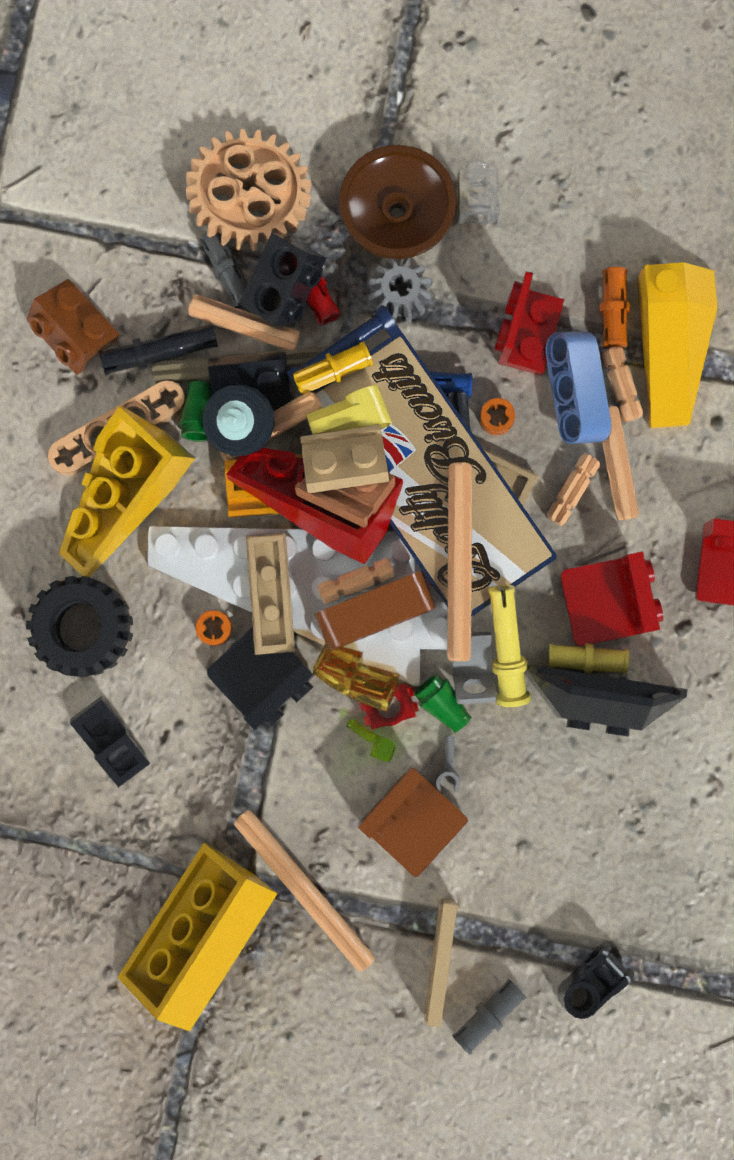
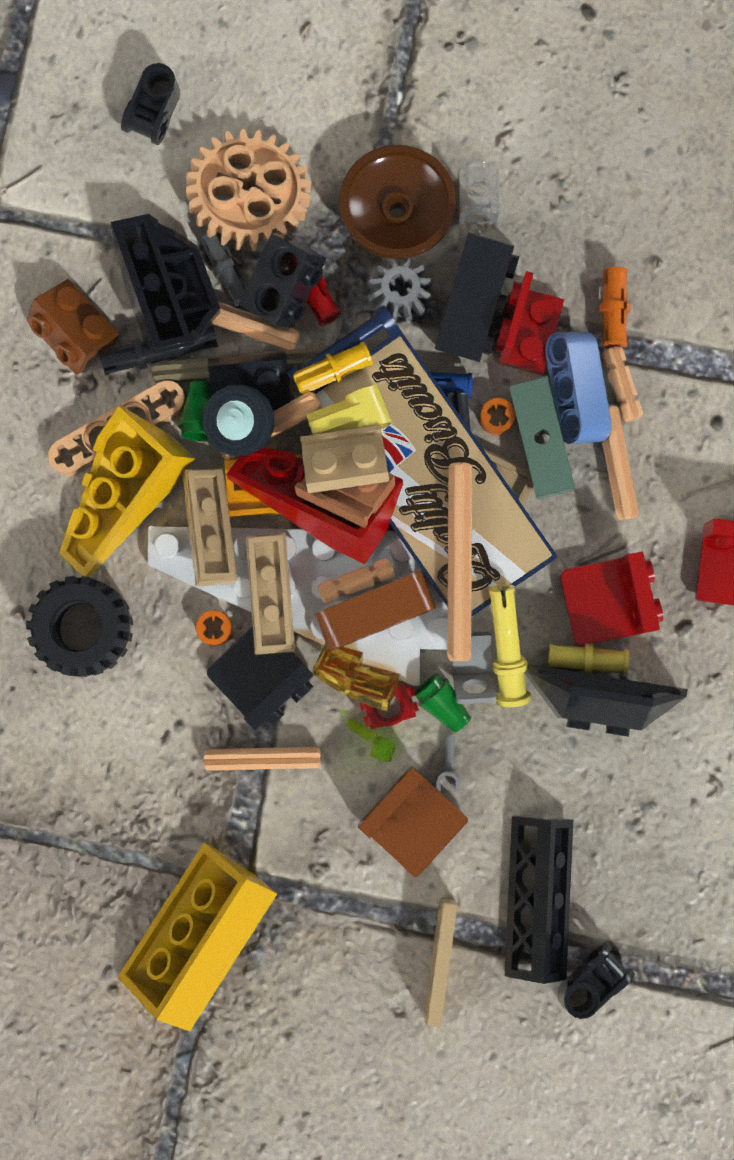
(110, 741): black slope -> none
(148, 110): none -> black piece
(164, 283): none -> black wedge
(209, 527): none -> tan tile
(262, 758): none -> light nougat axle
(304, 890): light nougat axle -> none
(476, 297): none -> black wedge
(489, 1016): dark grey pin -> none
(538, 416): none -> sand green tile
(546, 899): none -> black fence
(573, 489): light nougat axle -> none
(676, 330): yellow wedge -> none

